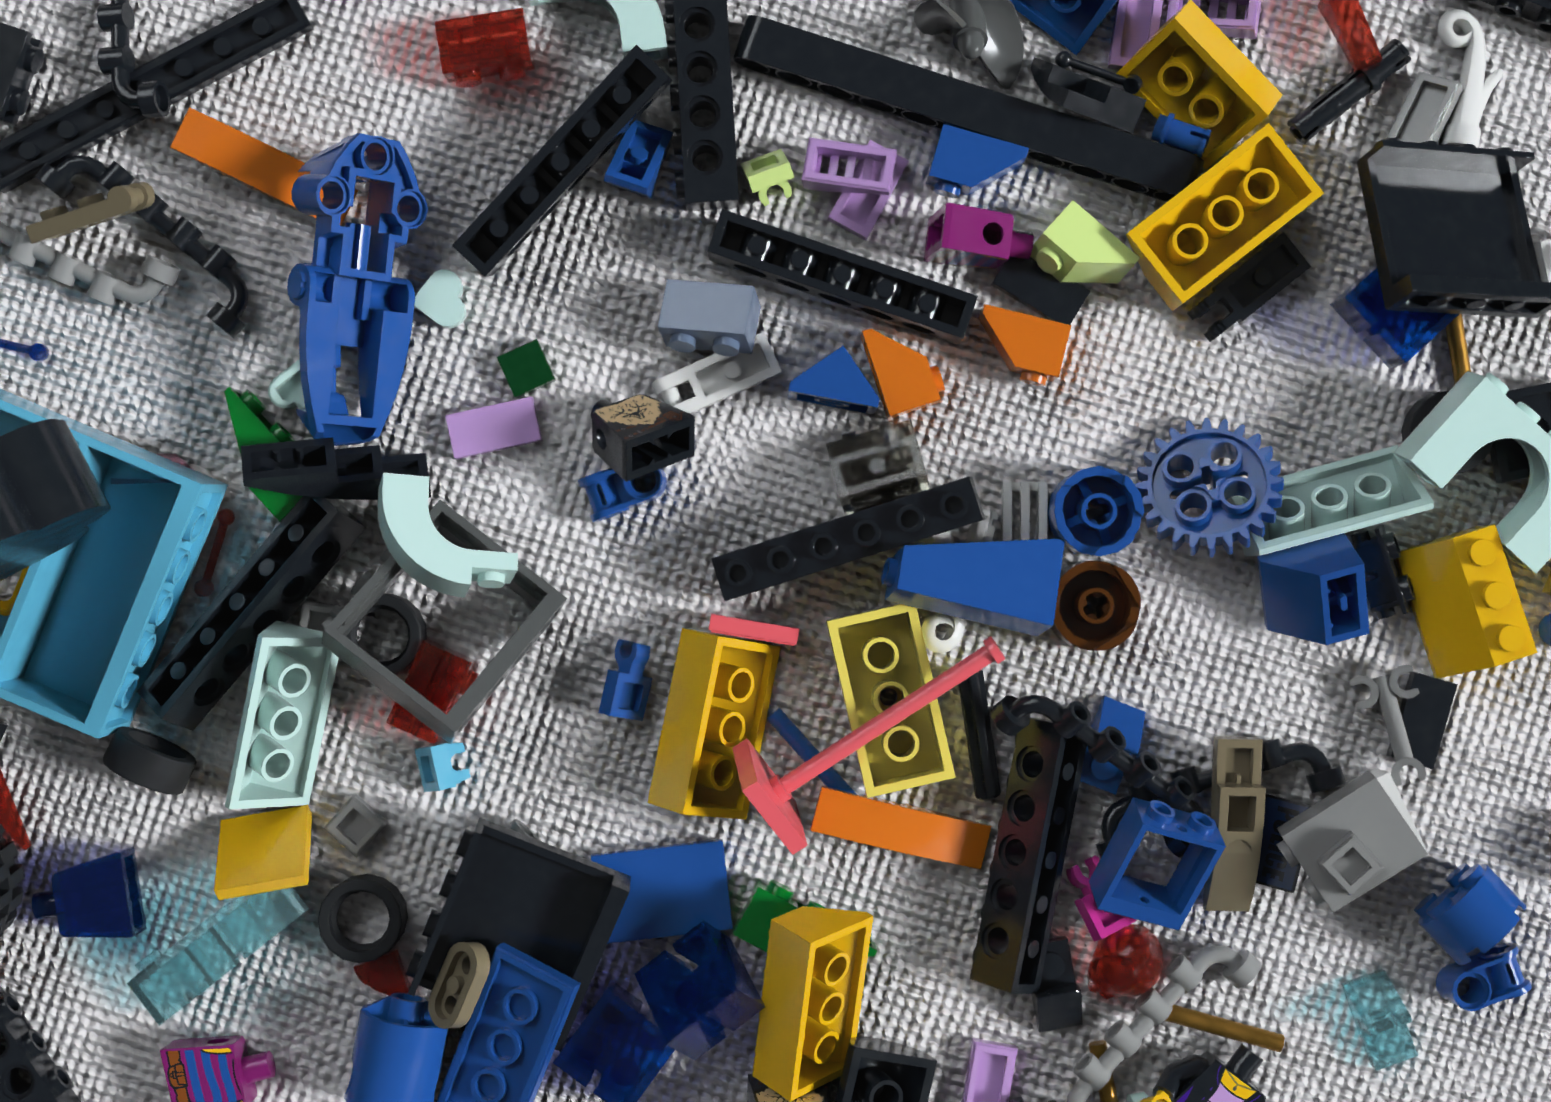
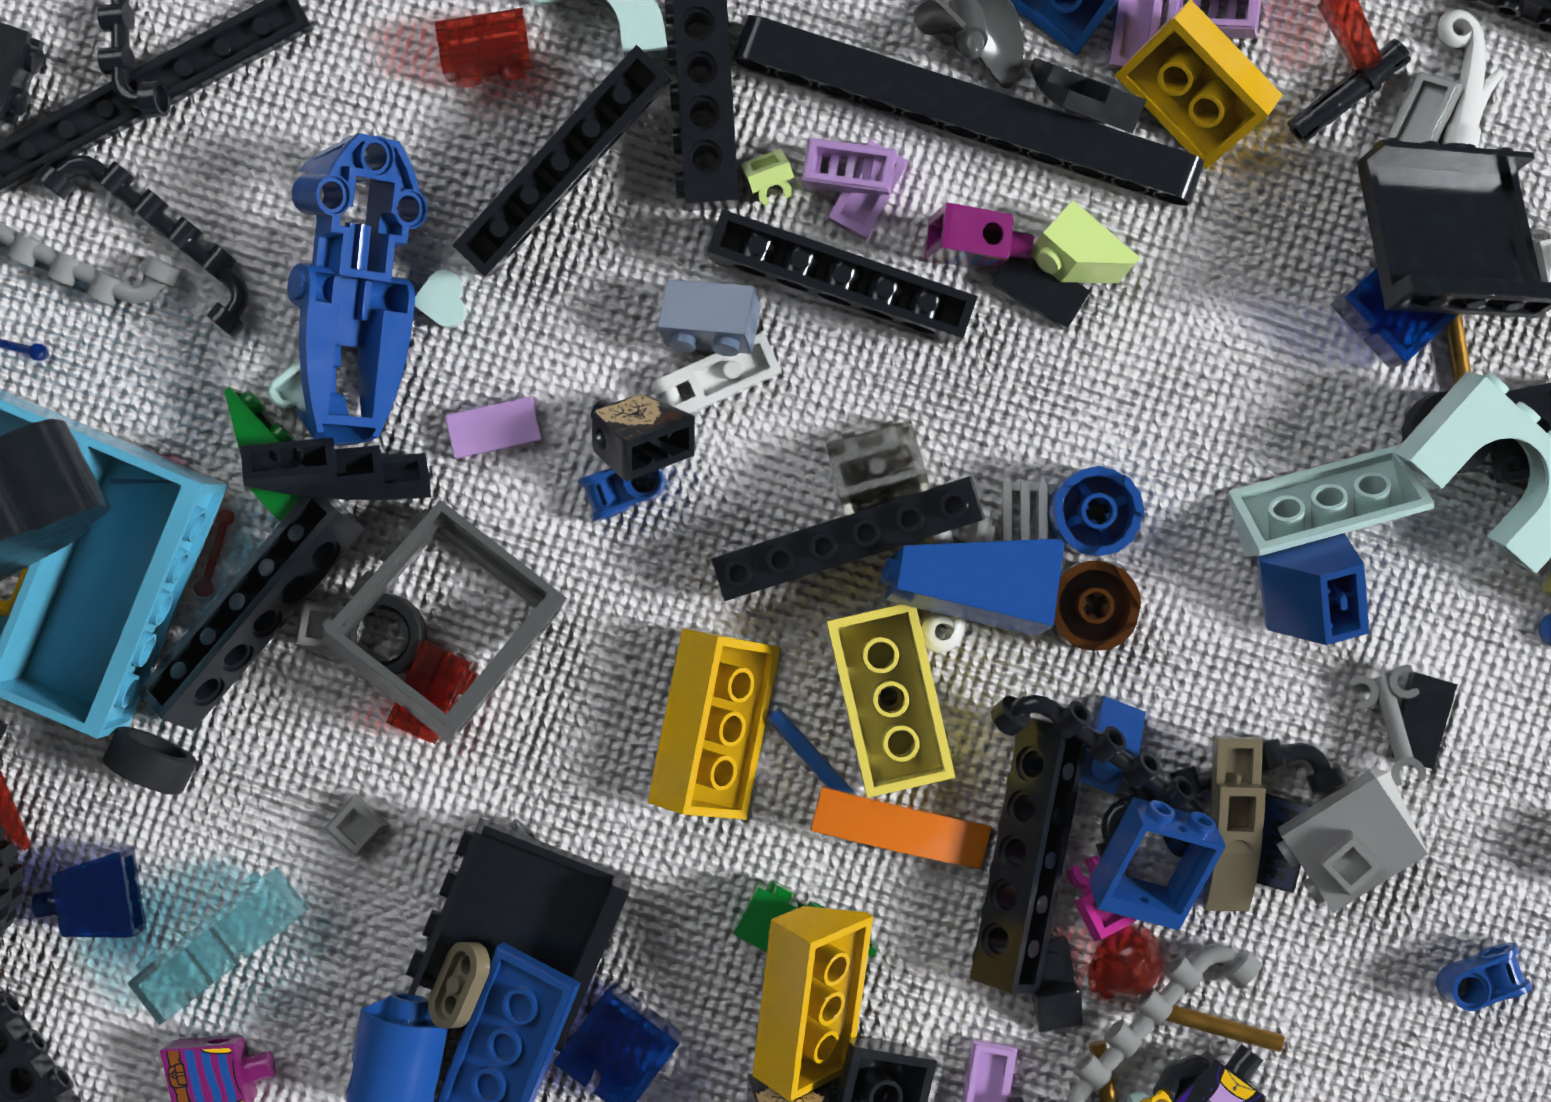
(92, 211): dark tan plate -> none
(240, 157): orange slope -> none
(263, 852): yellow tile -> none
(282, 719): light aqua slope -> none
(328, 922): black tyre -> none
(384, 974): clear red tile -> none
(424, 551): light aqua arch -> none
(436, 766): medium azure tile -> none
(526, 368): dark green tile -> none
(627, 689): blue plate -> none
(639, 159): blue slope -> none
(671, 889): blue tile -> none
(699, 1002): clear blue piece -> none
(753, 629): coral tile -> none
(772, 793): coral tile -> none
(835, 384): blue slope -> none
(901, 375): orange slope -> none
(970, 161): blue slope -> none
(979, 737): black axle -> none
(1027, 343): orange slope -> none
(1131, 84): black hinge -> none
(1181, 135): blue pin -> none
(1221, 521): blue gear -> none
(1222, 216): yellow slope -> none
(1253, 284): black hinge -> none
(1380, 1019): clear light blue slope -> none
(1389, 588): black hinge -> none
(1466, 602): yellow slope -> none
(1470, 912): blue brick -> none

